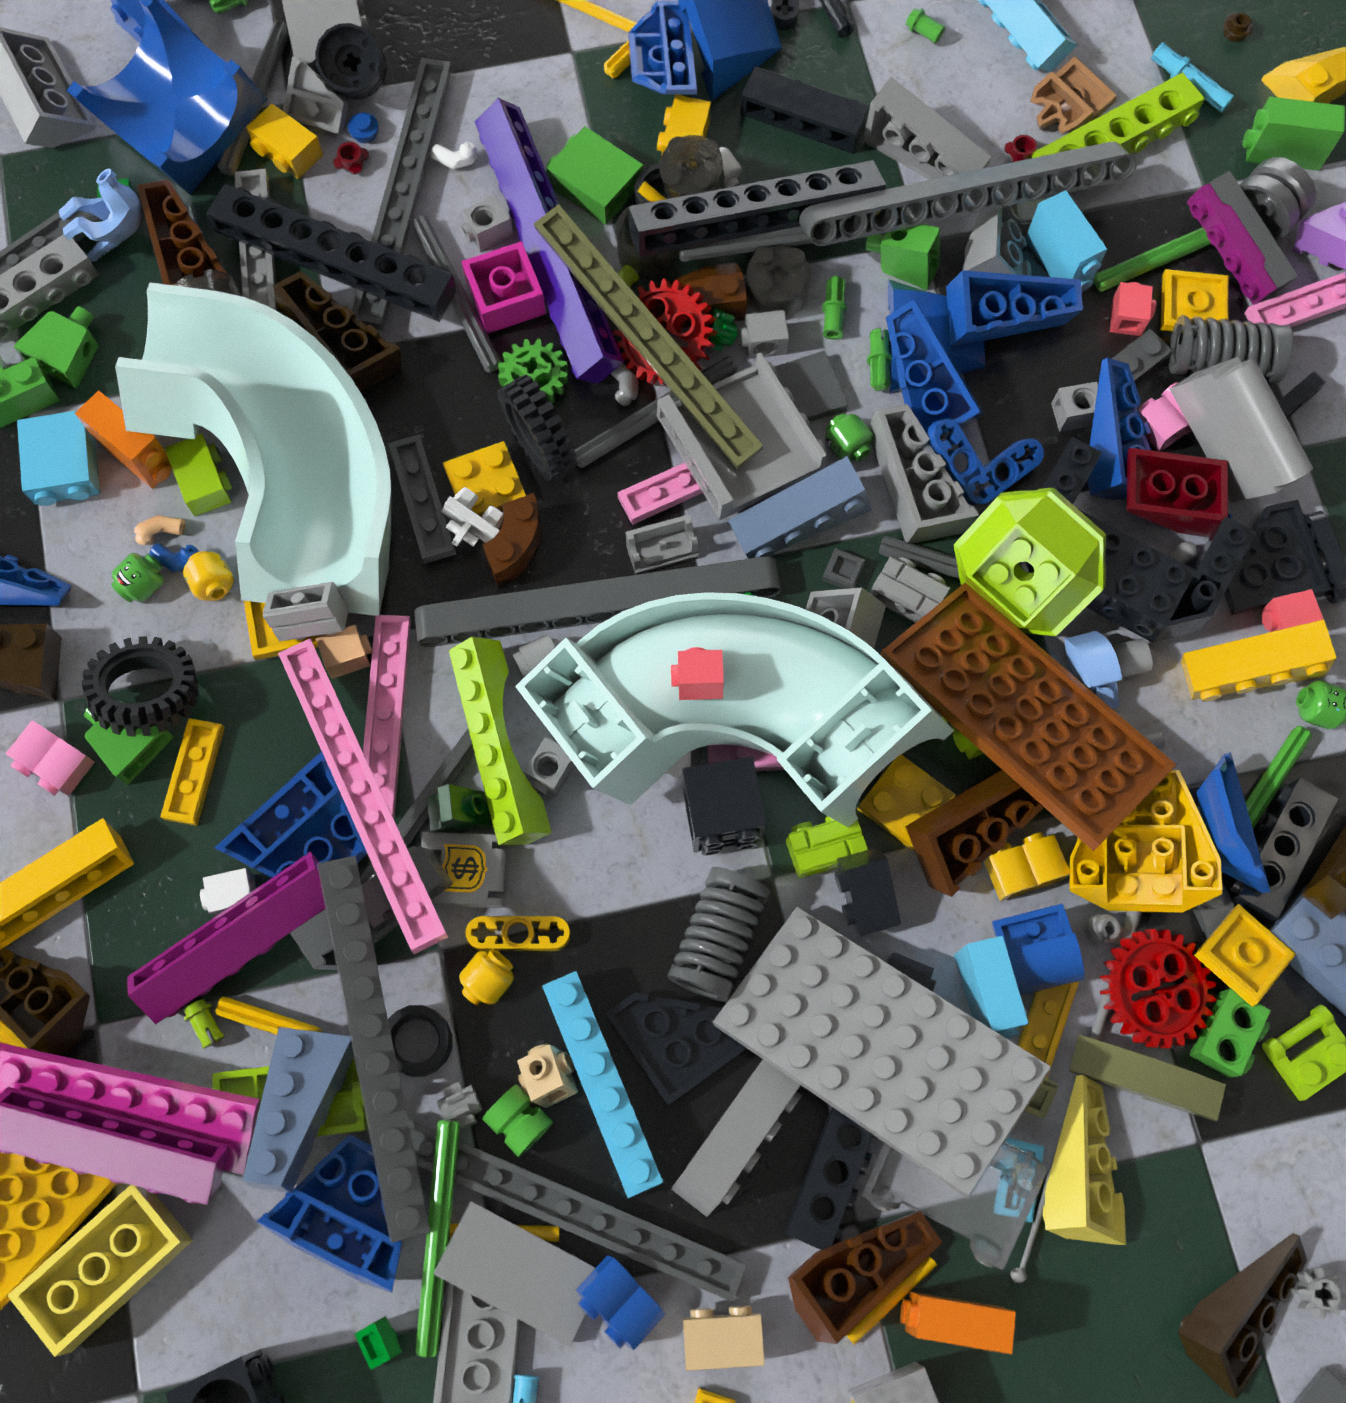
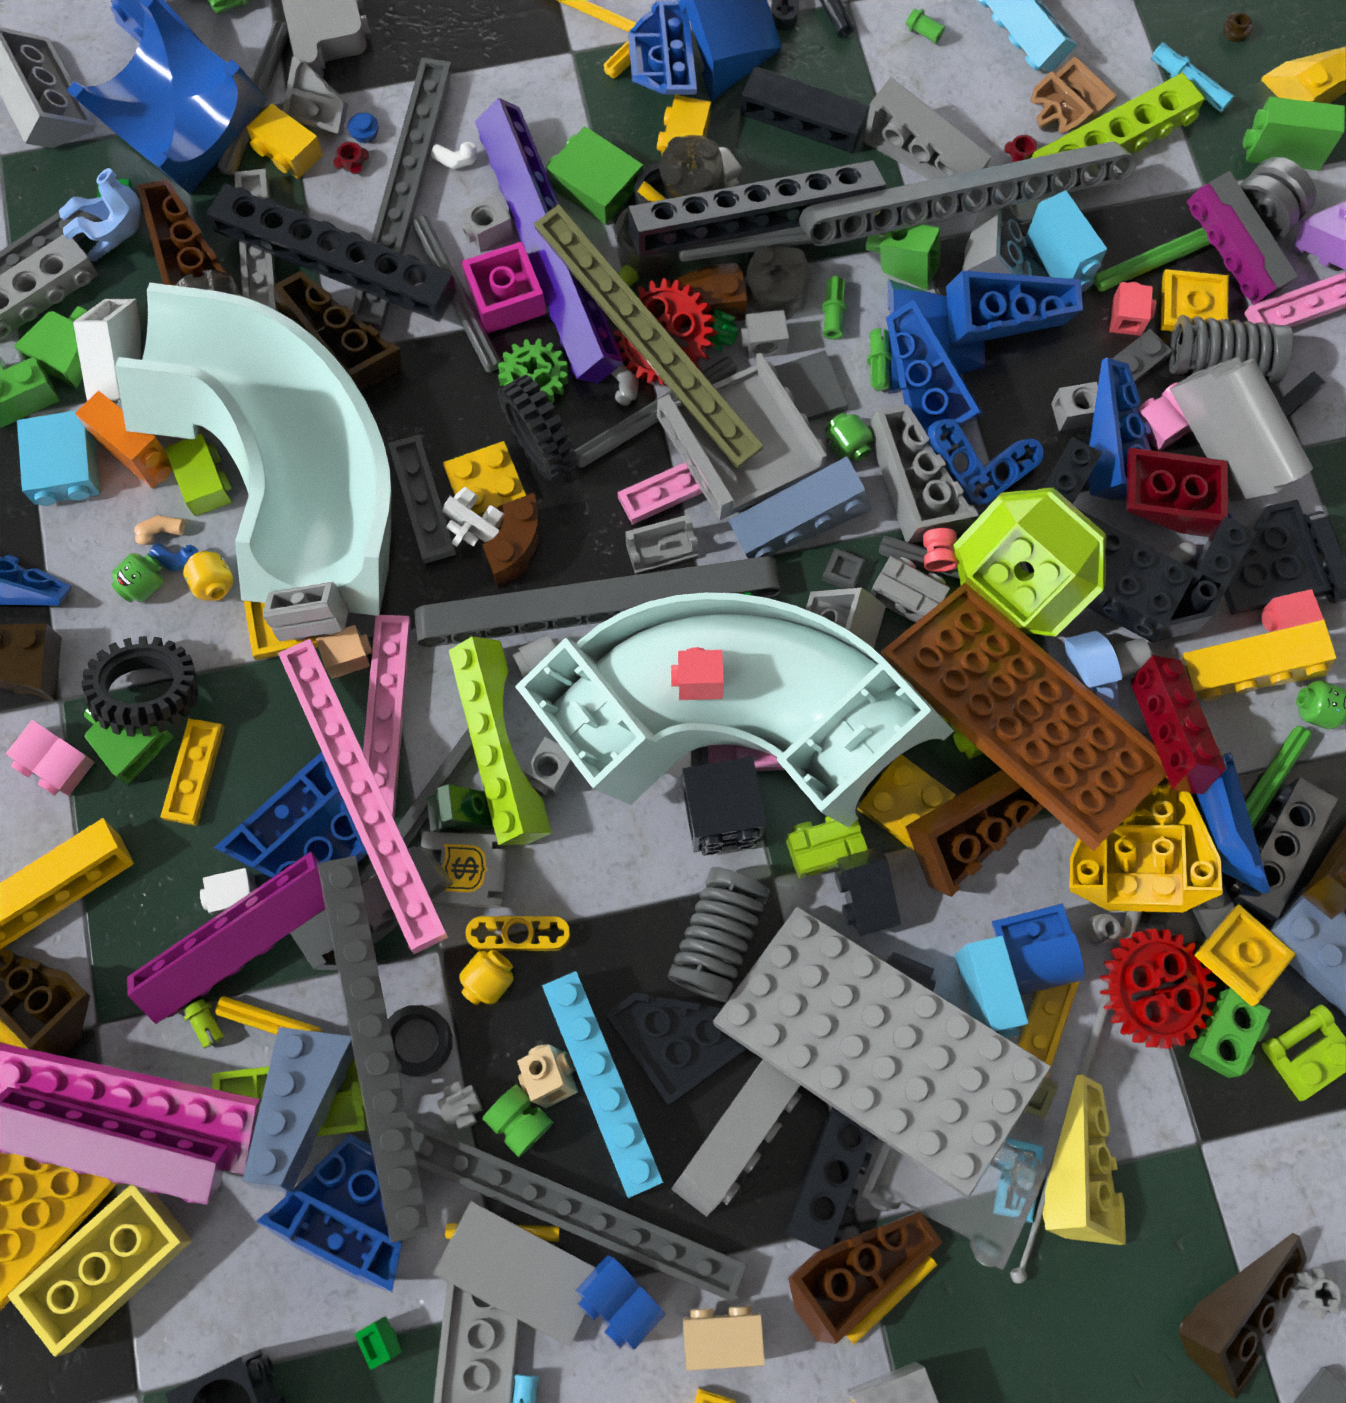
(102, 337): none -> white brick
(334, 56): black wheel -> none
(438, 1238): bright green axle -> none
(940, 550): none -> coral wheel
(958, 1322): orange brick -> none
(1026, 866): yellow brick -> none
(1148, 1077): olive slope -> none
(1177, 725): none -> dark red brick

